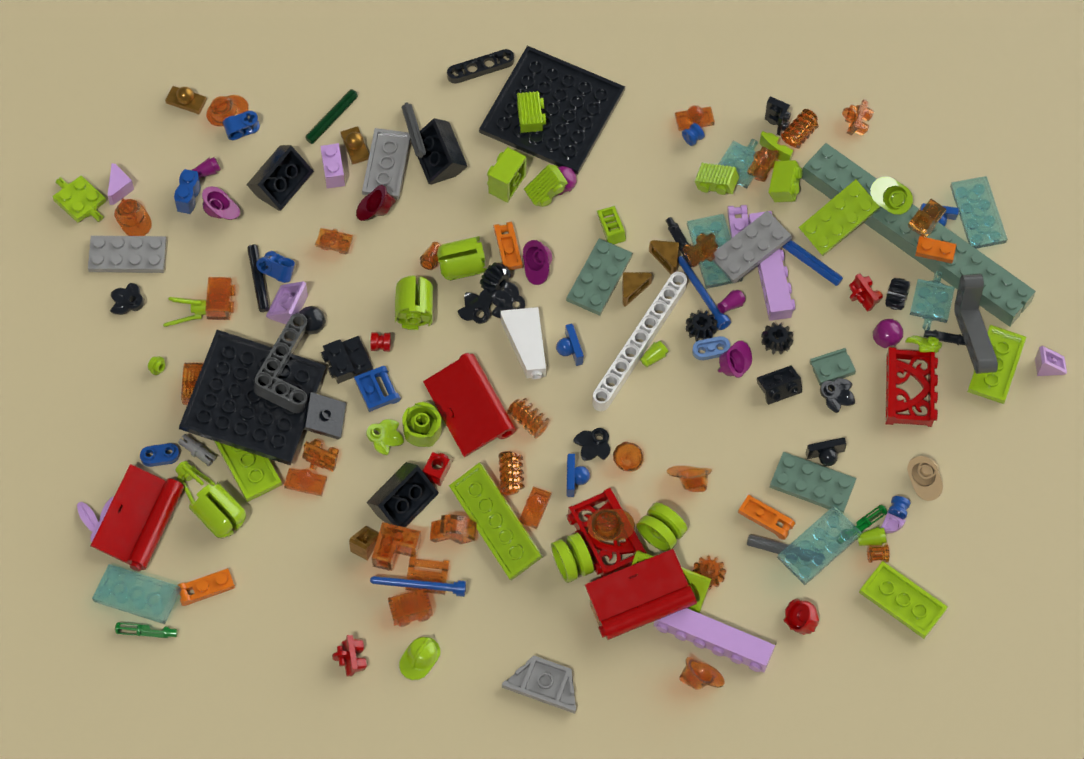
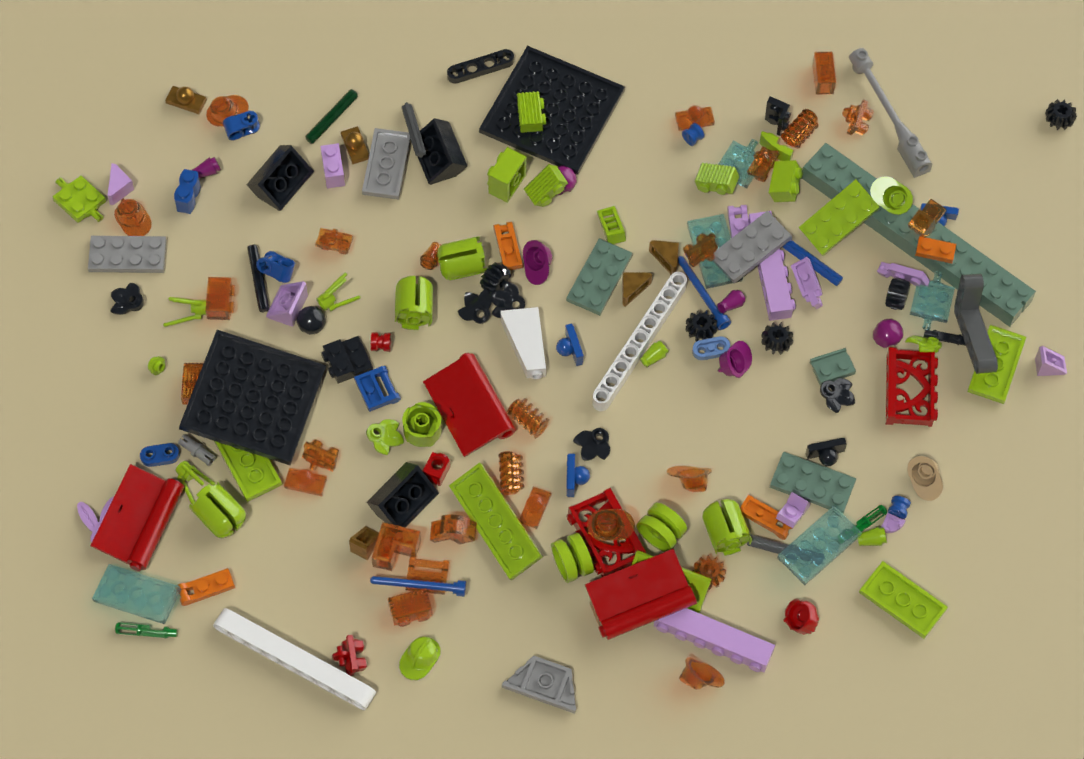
(218, 204): magenta piece -> none
(277, 362): dark grey beam -> none
(294, 659): none -> white beam
(324, 415): plate -> none
(327, 299): none -> lime plant
(375, 203): dark red piece -> none
(628, 456): clear orange hair -> none
(677, 235): black piece -> none
(726, 526): none -> lime cylinder
(780, 384): black bracket -> none
(793, 510): none -> lavender slope
(807, 282): none -> lavender hinge
(824, 73): none -> clear orange brick
(863, 293): red hips -> none
(878, 557): clear orange bush -> none
(909, 145): none -> light grey bar
(912, 275): none -> lavender hinge
(978, 212): clear light blue plate -> none
(1061, 114): none -> black gear

